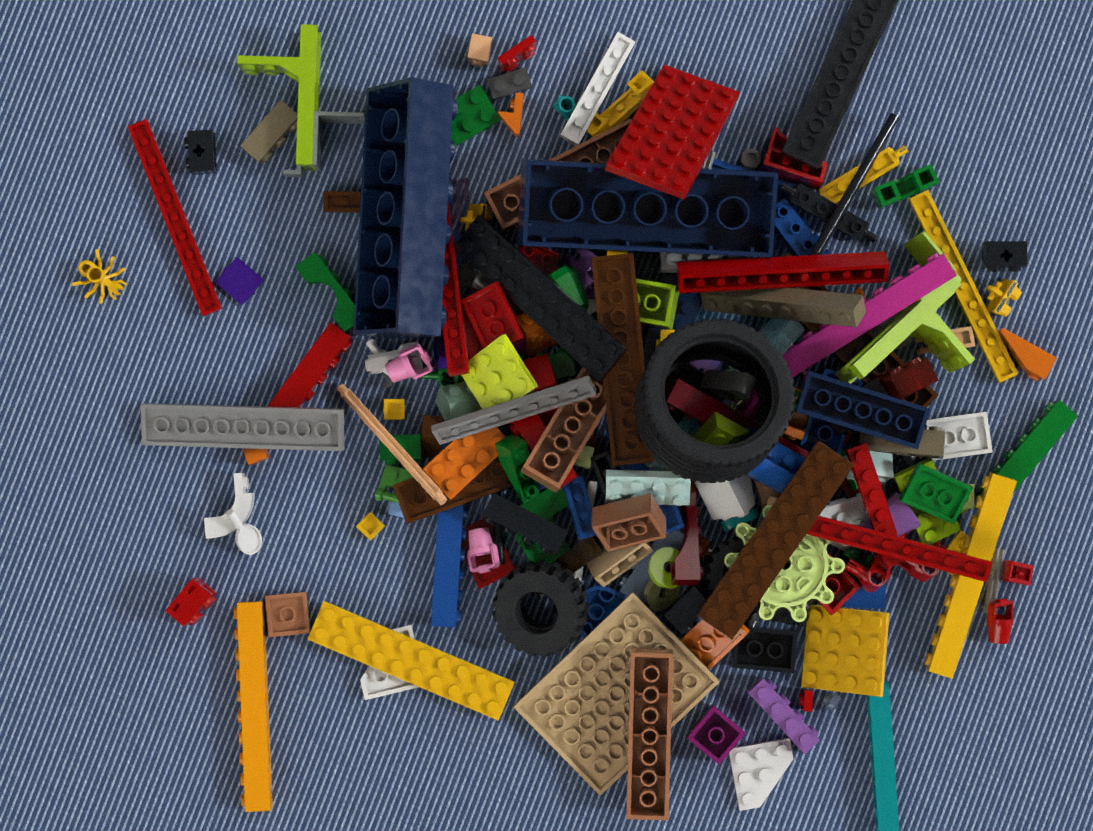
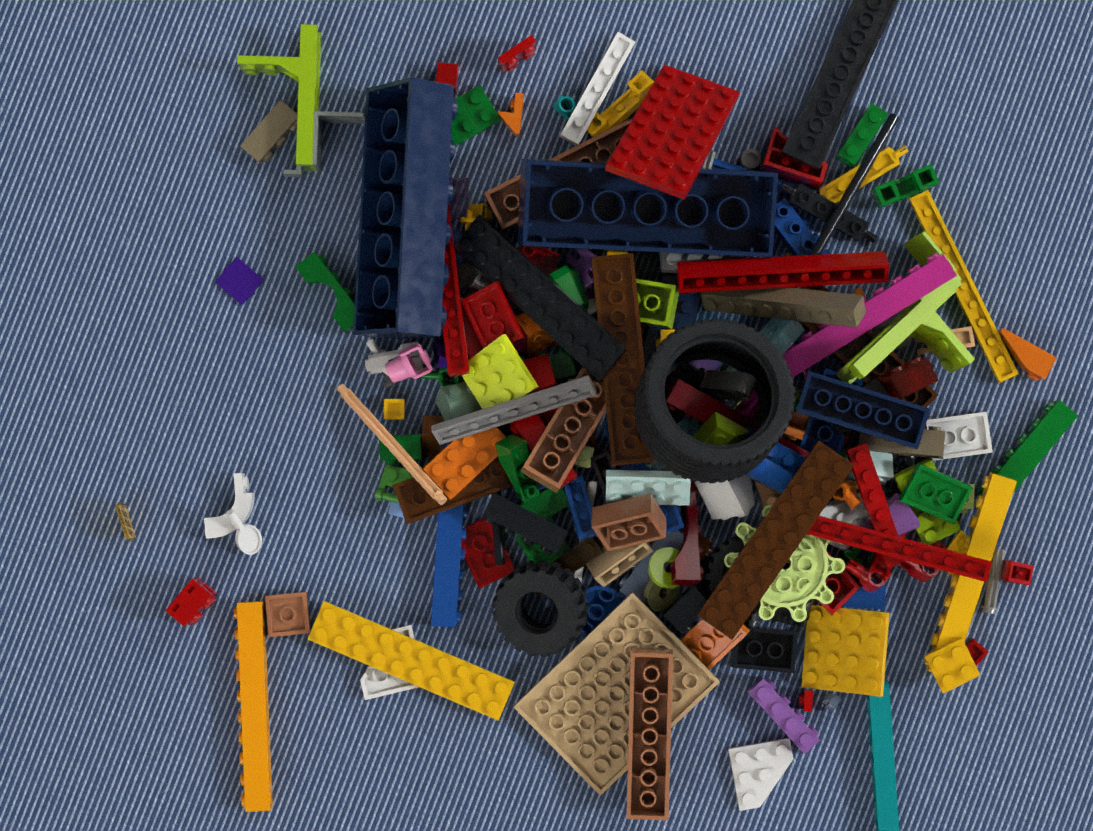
(98, 276): yellow animal -> none
(125, 521): none -> clear yellow piece
(175, 217): red plate -> none
(207, 162): black brick -> none
(242, 427): light grey plate -> none
(255, 456): orange brick -> none
(313, 368): red brick -> none
(341, 202): reddish brown plate -> none
(370, 526): yellow plate -> none
(447, 74): none -> red brick
(479, 50): light nougat brick -> none
(481, 544): bright pink piece -> none
(509, 83): dark grey plate -> none
(715, 734): magenta brick -> none
(734, 521): teal beam -> none
(847, 492): none -> orange axle
(861, 135): none -> green brick
(951, 665): none -> yellow plate
(976, 651): none -> red tile
(1000, 294): yellow hips -> none
(1000, 625): red piece -> none
(1014, 250): black brick -> none

